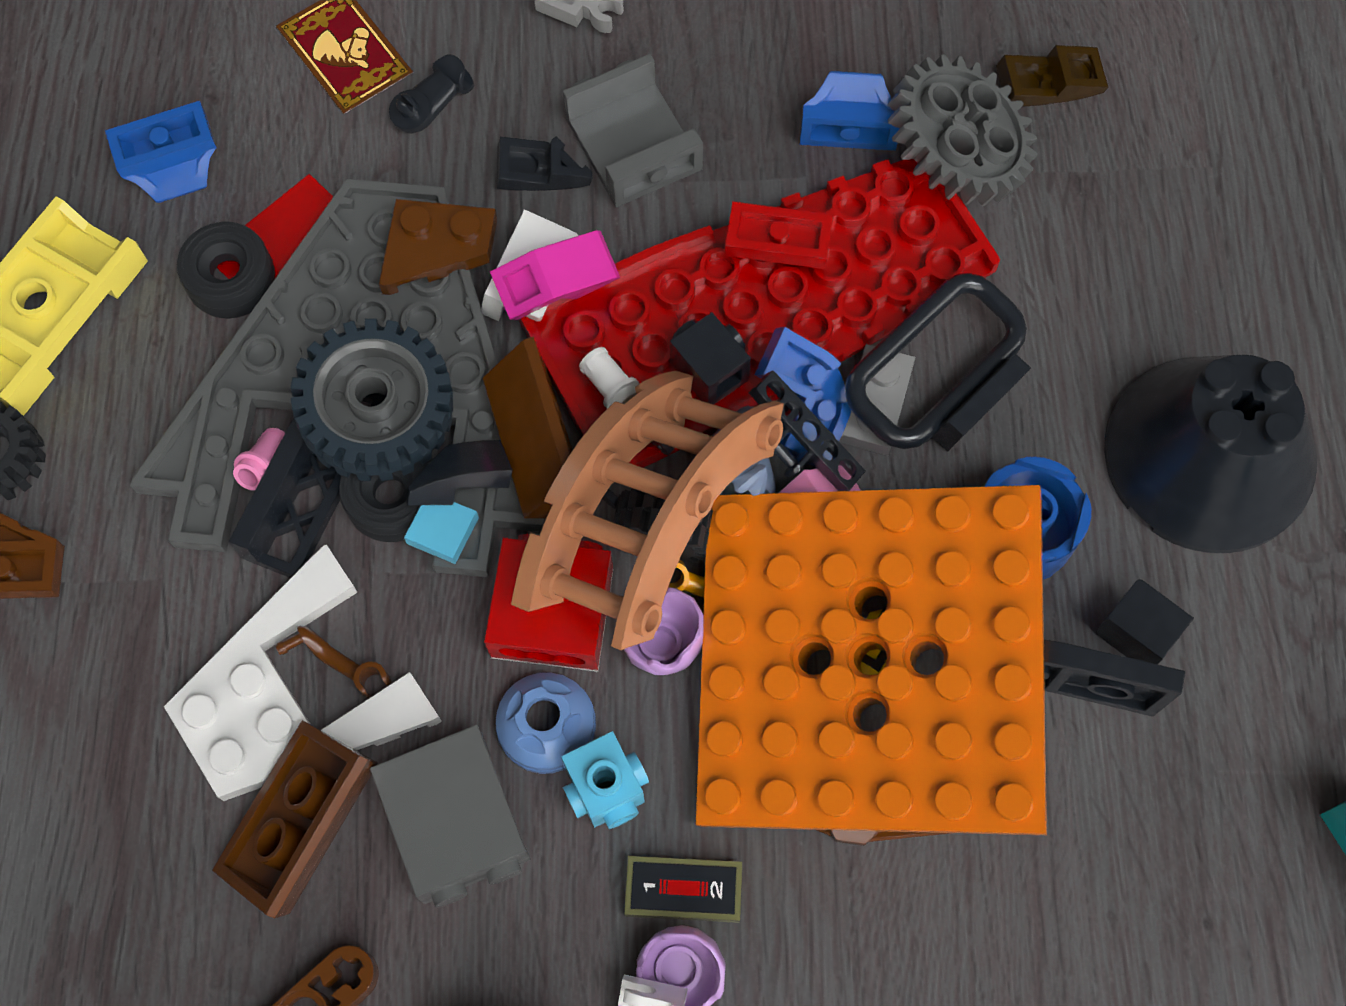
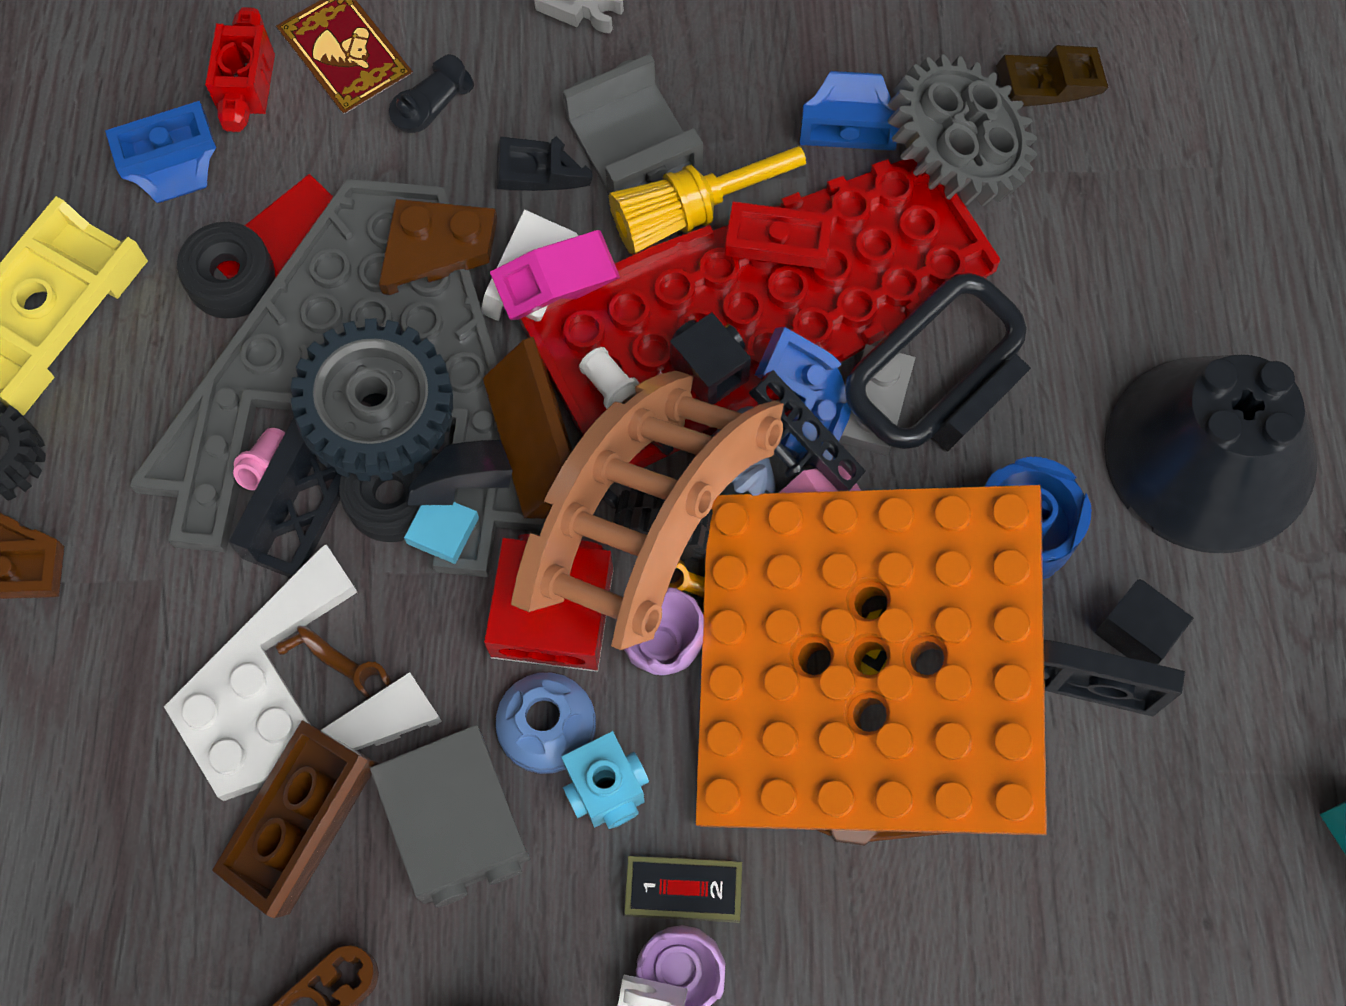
(231, 48): none -> red piece
(686, 199): none -> yellow piece

